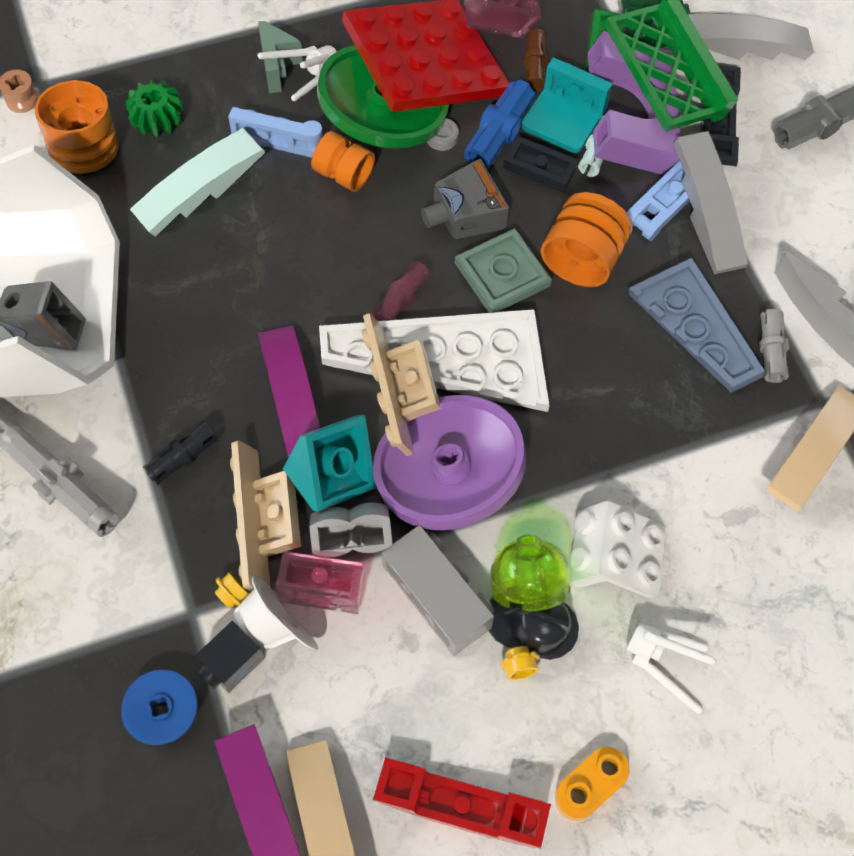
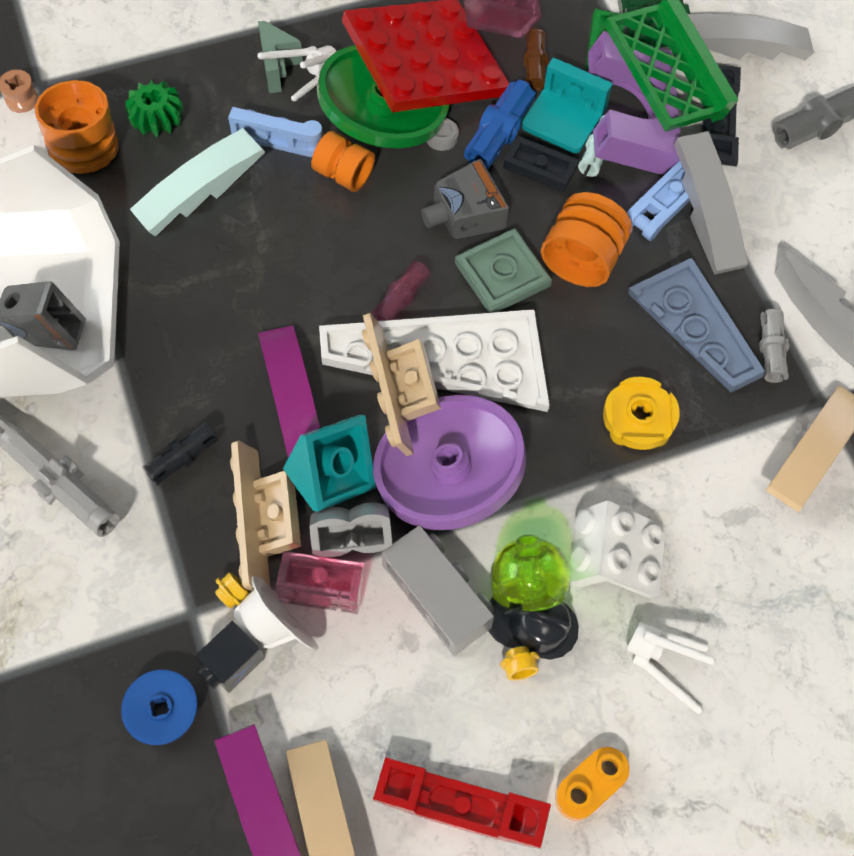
(637, 433): none -> yellow plate

